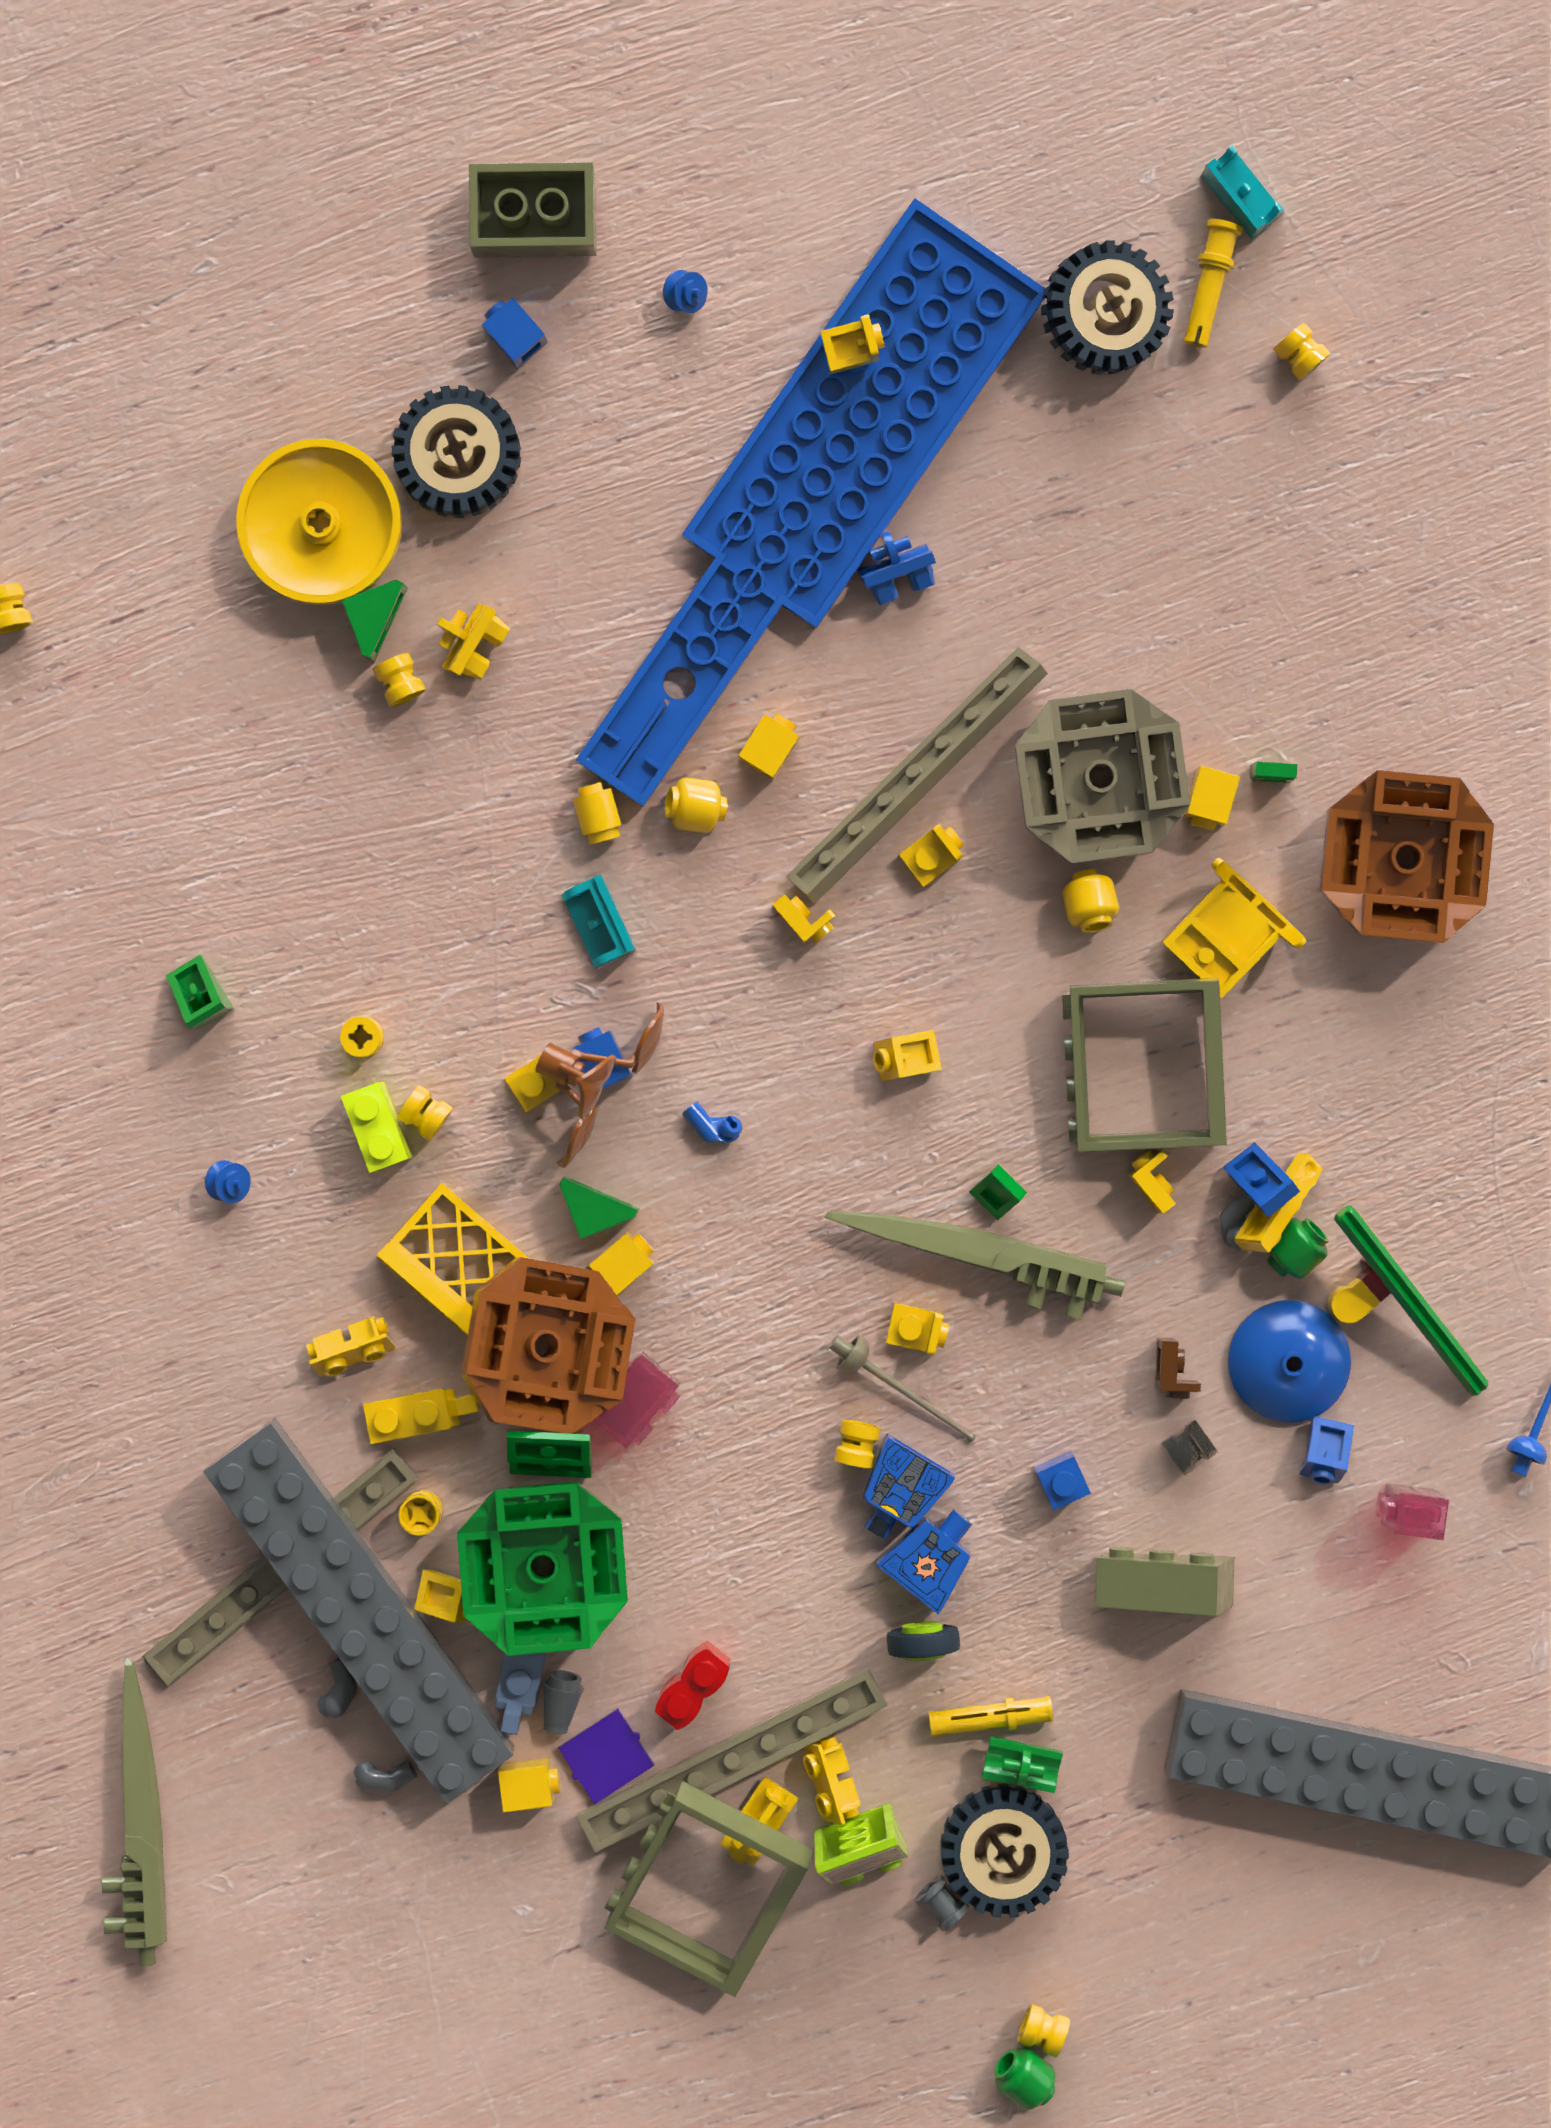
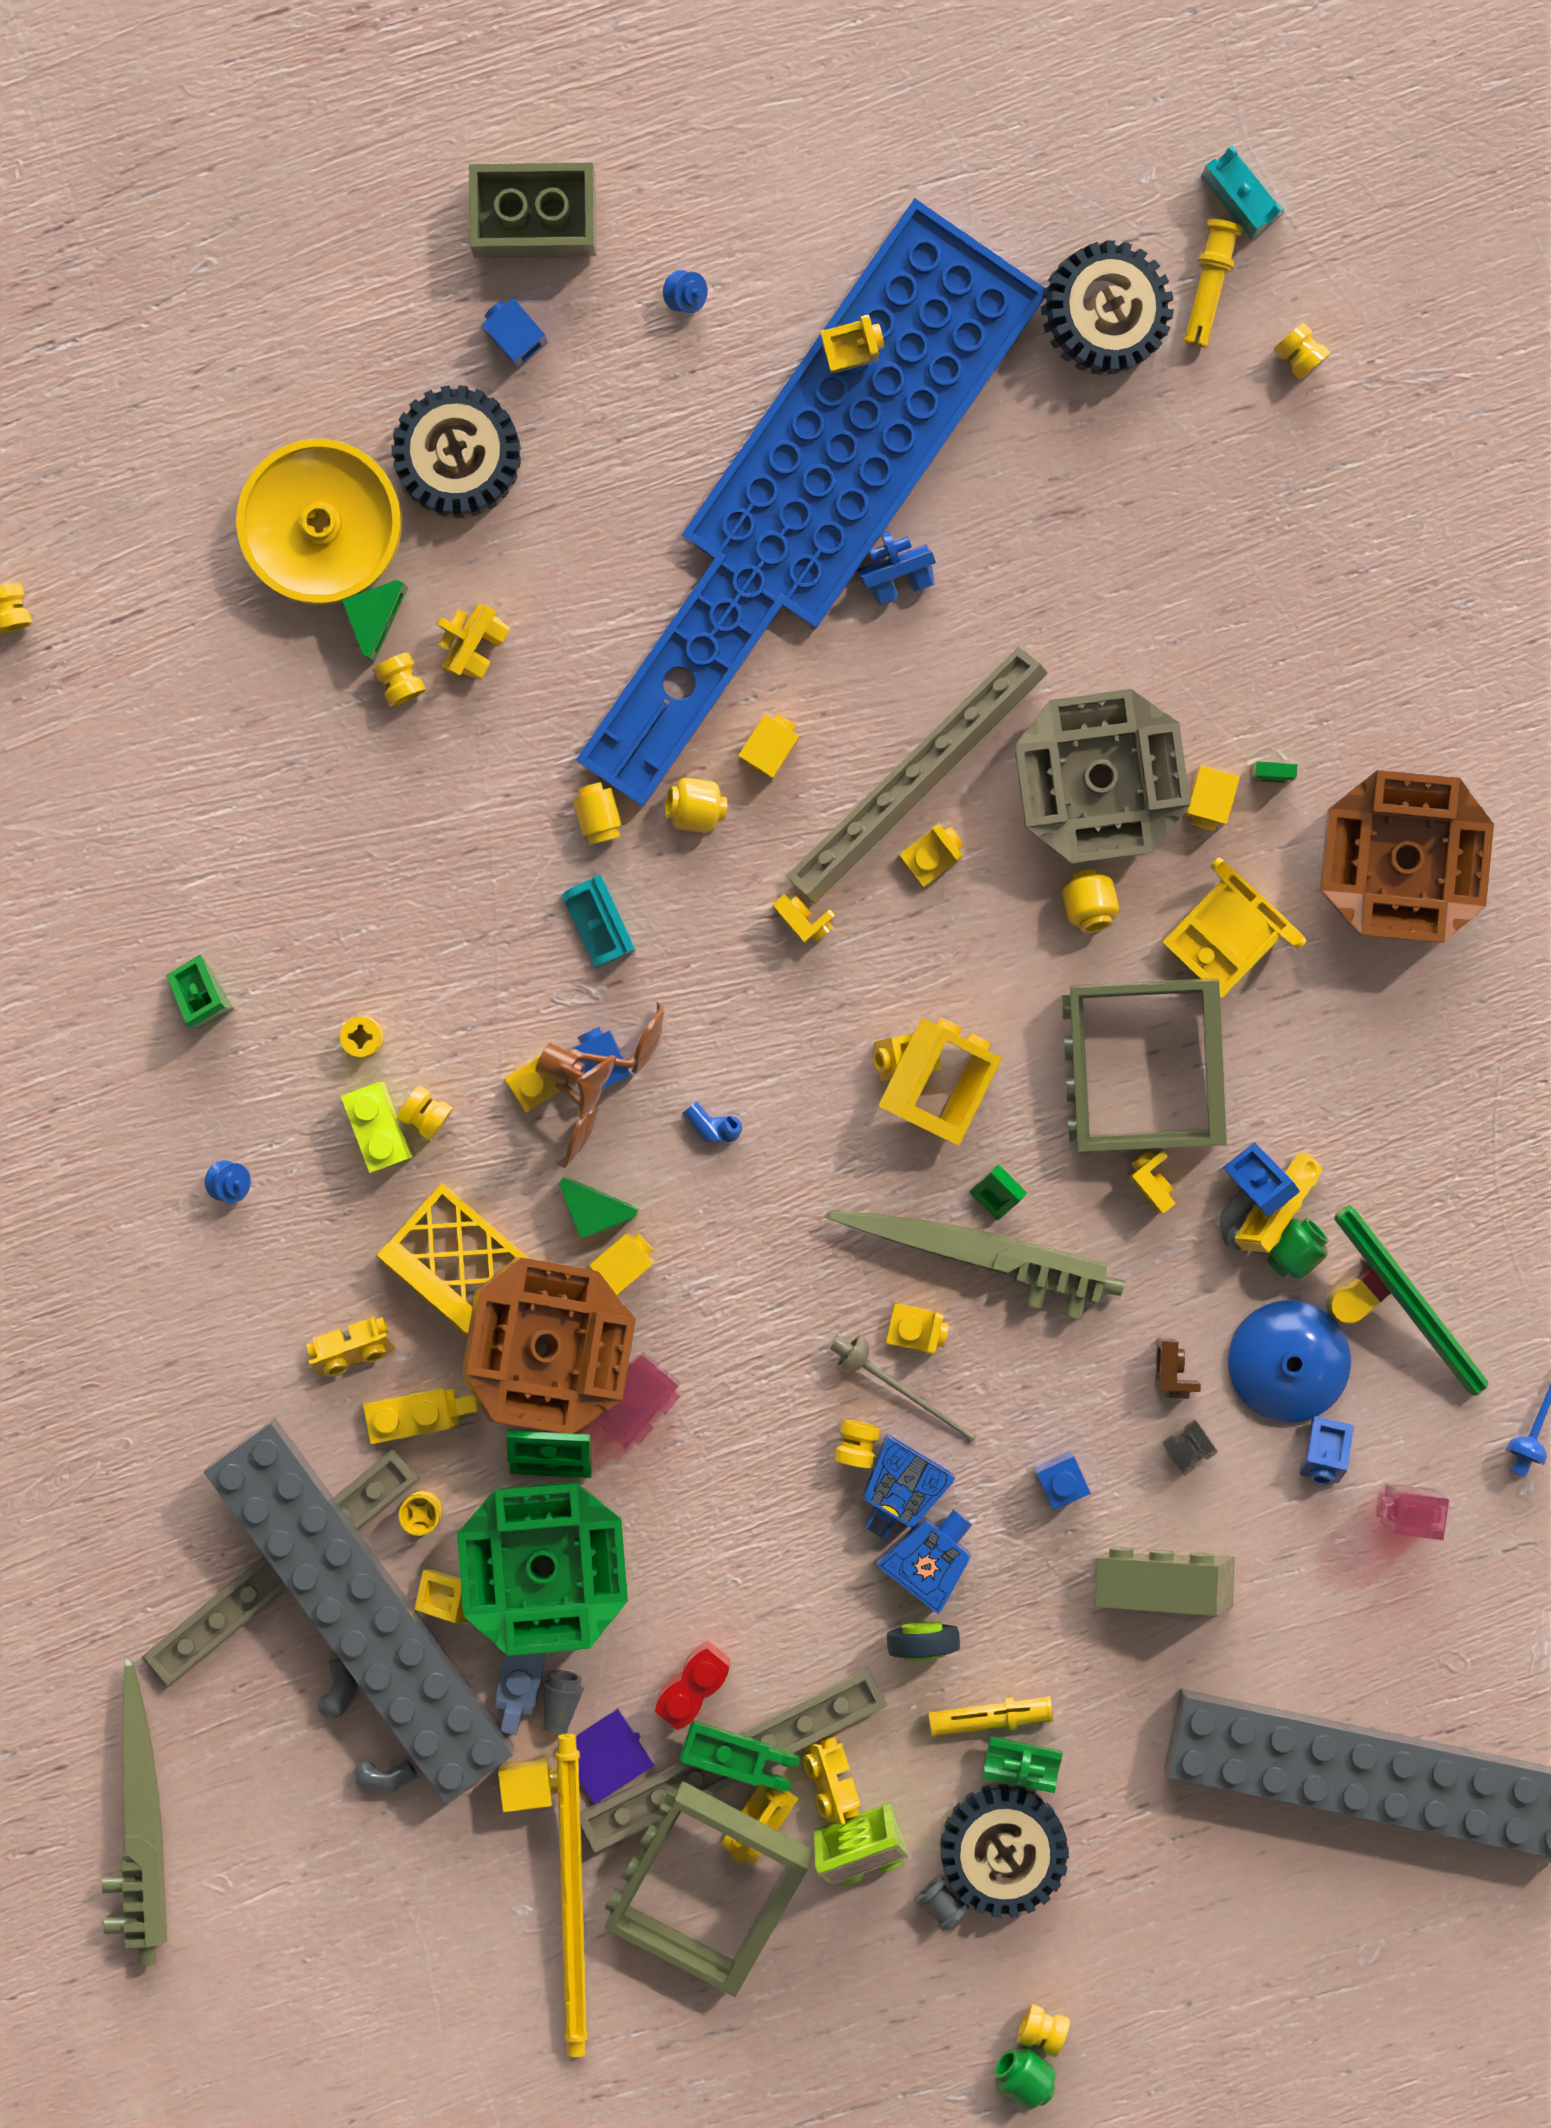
(571, 1895): none -> yellow piece
(734, 1756): none -> green hinge
(916, 1068): none -> yellow window

